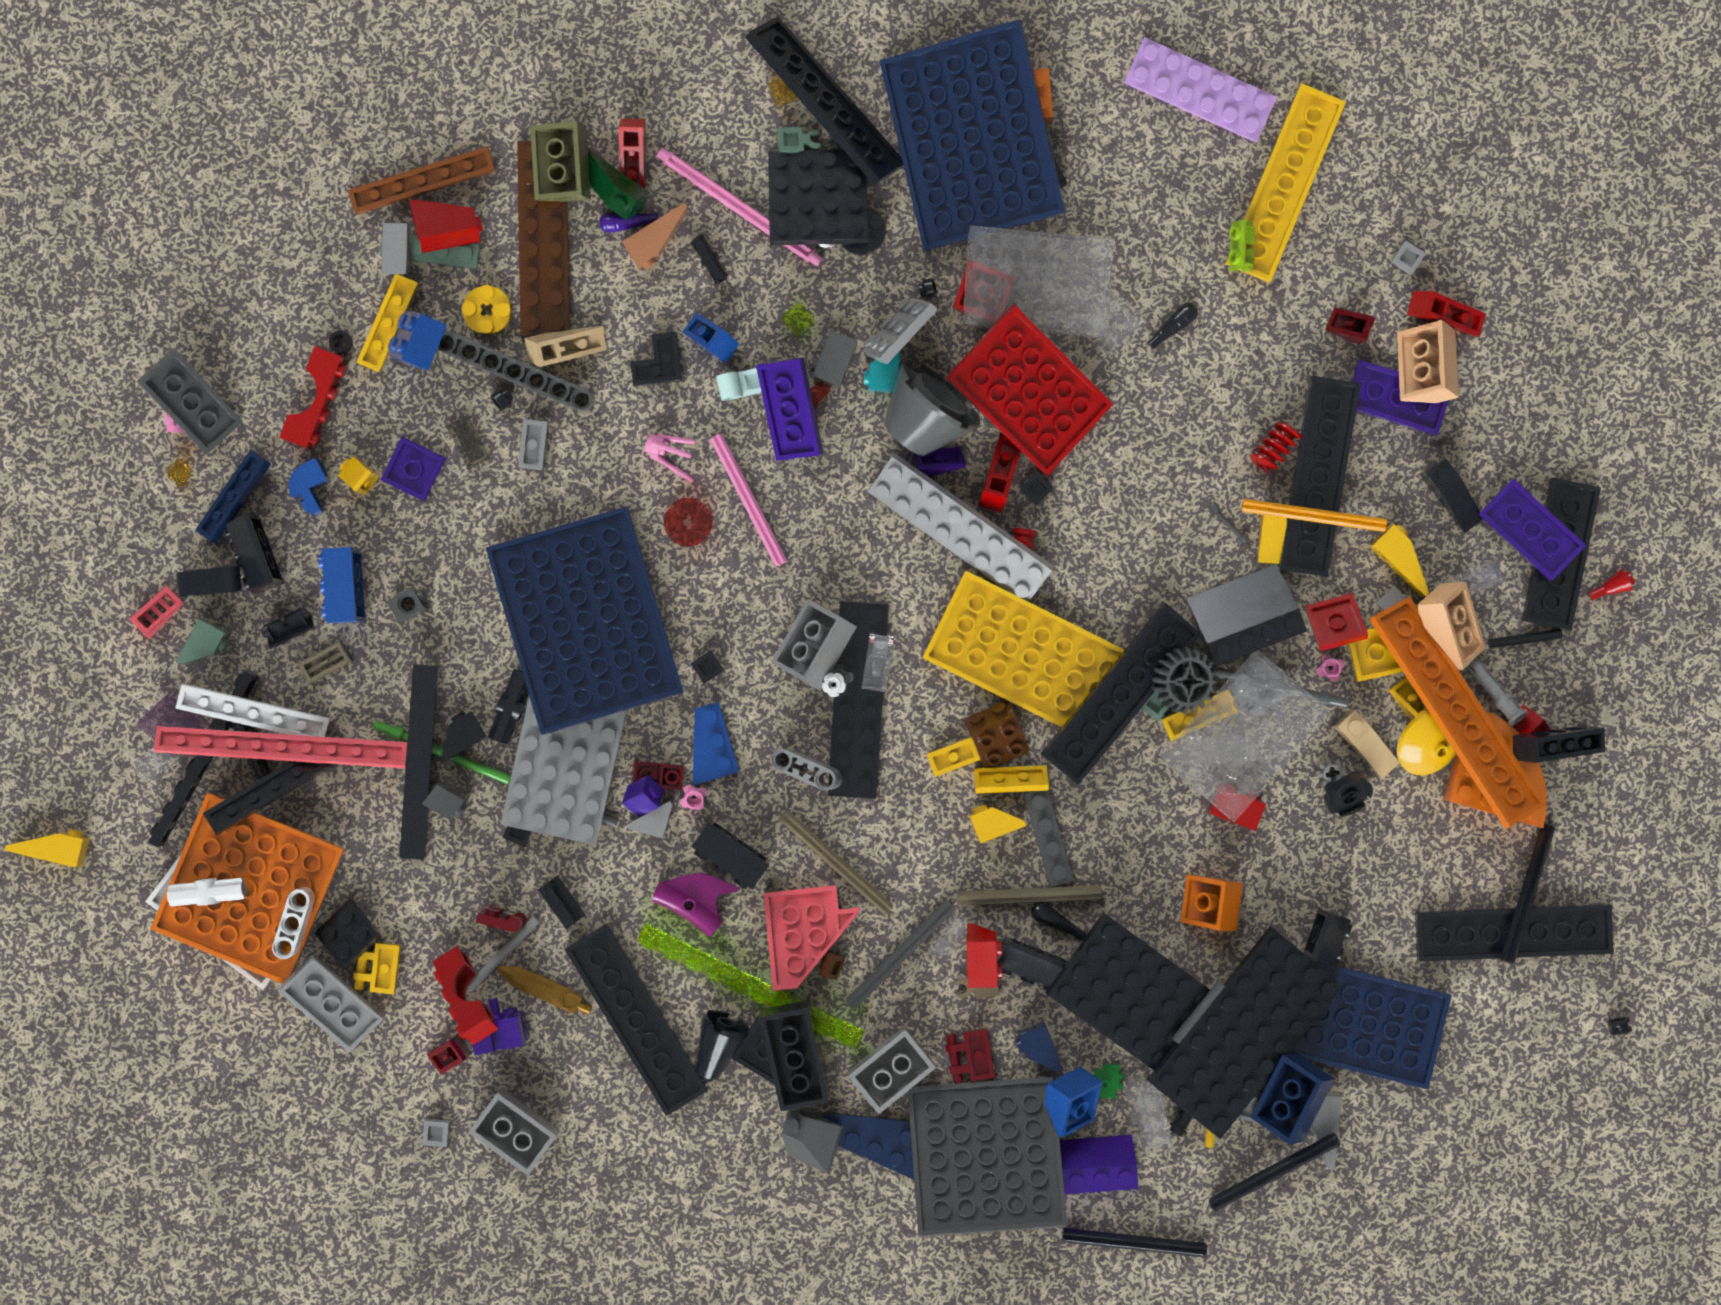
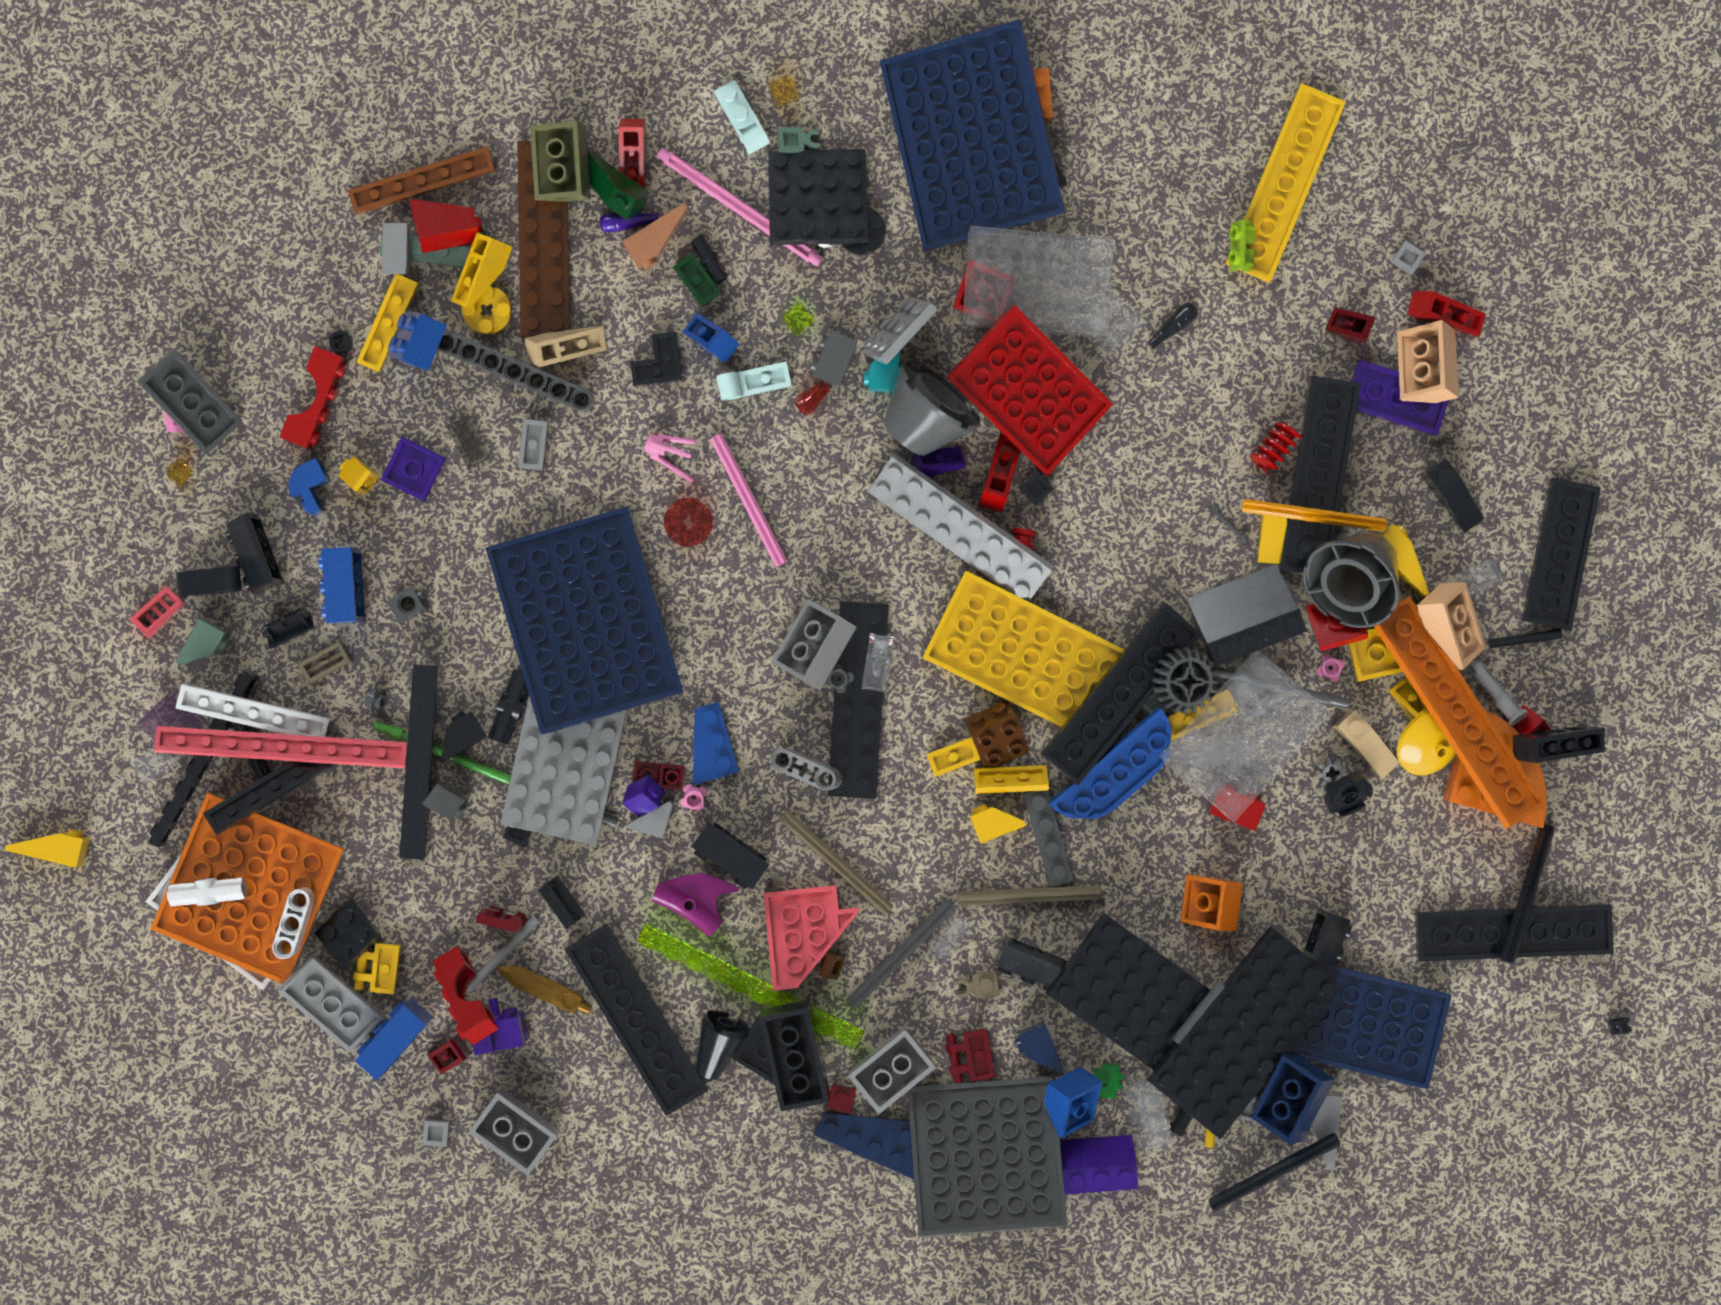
(233, 496): dark blue plate -> none
(375, 700): none -> dark grey plate
(392, 1038): none -> blue brick
(482, 267): none -> yellow slope
(501, 399): black plate -> none
(697, 280): none -> dark green plate
(707, 666): black plate -> none
(741, 117): none -> light aqua plate
(789, 409): dark purple plate -> none
(811, 1138): dark grey slope -> none
(825, 100): black plate -> none
(827, 684): white plate -> none
(841, 1098): none -> dark red plate
(928, 288): black plate -> none
(982, 957): red slope -> none
(1051, 918): black piece -> none
(1118, 771): none -> blue plate
(1134, 1242): black axle -> none
(1200, 89): lavender plate -> none
(1345, 591): none -> dark grey cone
(1532, 530): dark purple plate -> none
(1618, 583): red cone -> none

